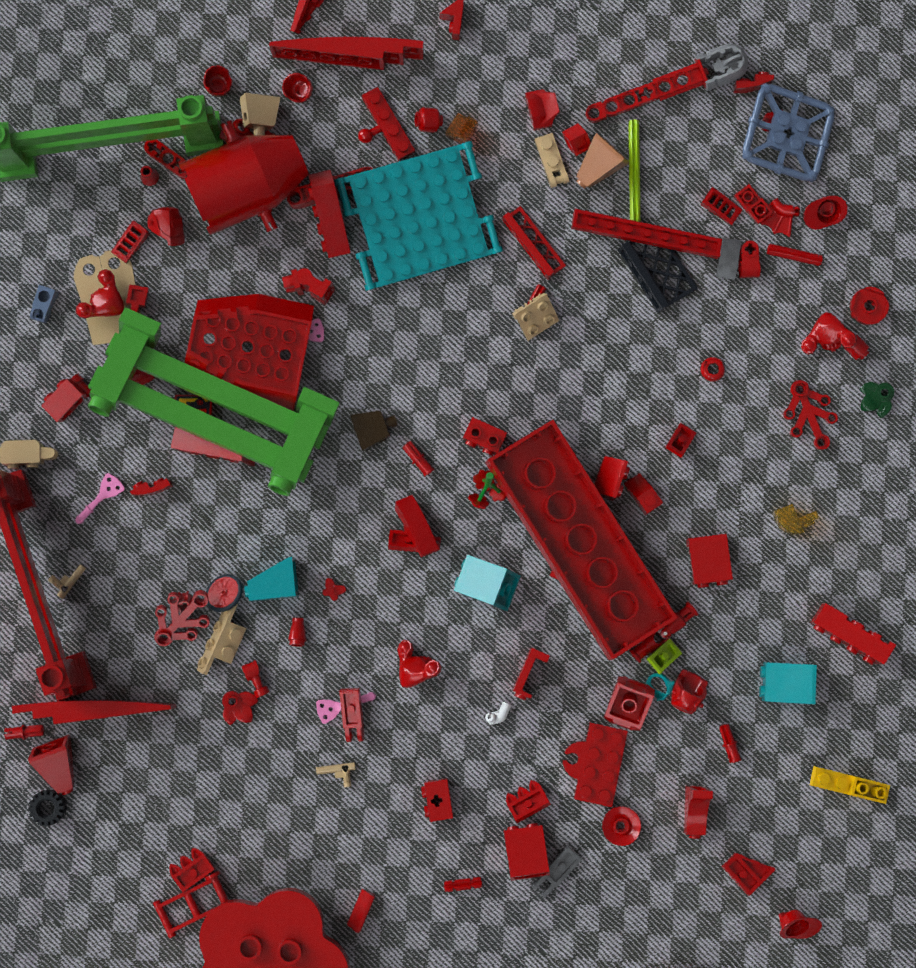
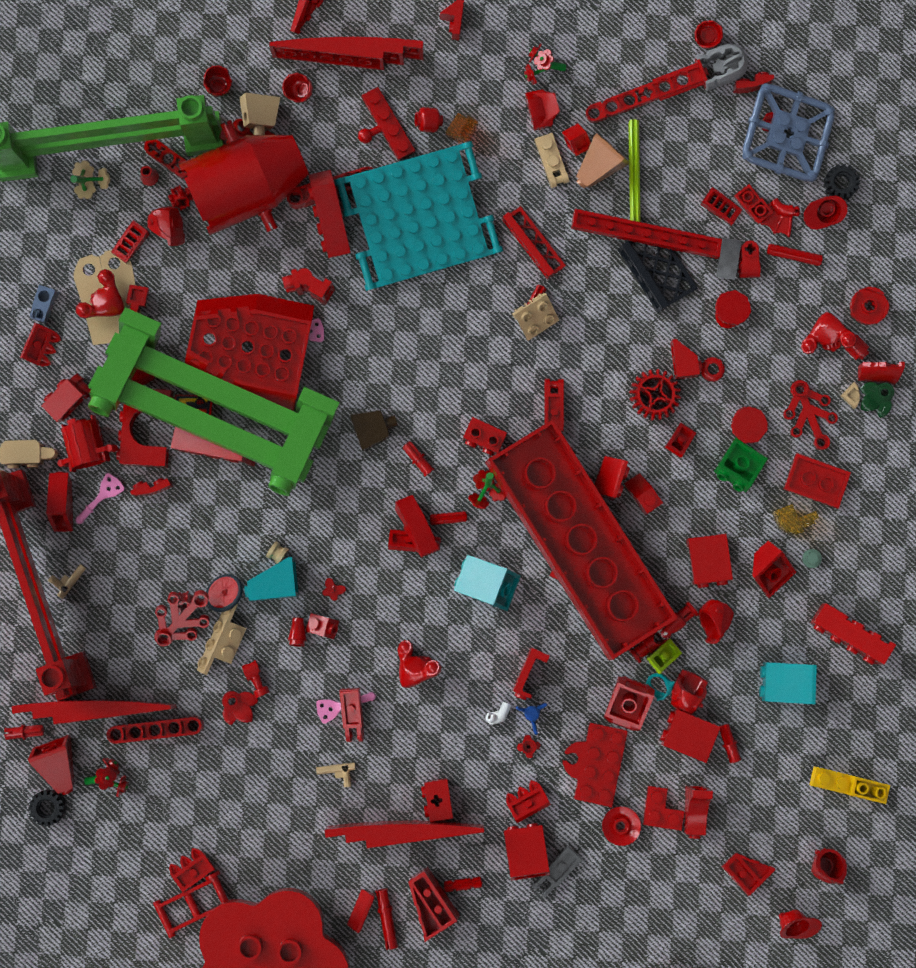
(38, 345): none -> red plate
(60, 502): none -> red slope
(84, 176): none -> tan plant
(84, 444): none -> red container
(107, 776): none -> red plant
(133, 453): none -> red arch
(146, 734): none -> red beam
(180, 197): none -> red gear
(277, 552): none -> tan wheel
(322, 626): none -> red bracket
(385, 911): none -> red pin
(398, 832): none -> red slope
(432, 904): none -> red wedge
(445, 518): none -> red axle
(532, 714): none -> blue plant
(533, 746): none -> red plate
(544, 62): none -> red plant
(554, 403): none -> red plate
(647, 390): none -> red gear
(655, 812): none -> red plate
(684, 361): none -> red slope
(689, 735): none -> red brick
(708, 34): none -> red hair
(715, 620): none -> red helmet
(732, 309): none -> red hat
(740, 465): none -> green plate
(749, 424): none -> red hat
(771, 568): none -> red slope
(811, 558): none -> sand green plate
(817, 480): none -> red plate
(829, 866): none -> red helmet
(844, 171): none -> black tyre
(852, 395): none -> tan tile
(880, 372): none -> red slope

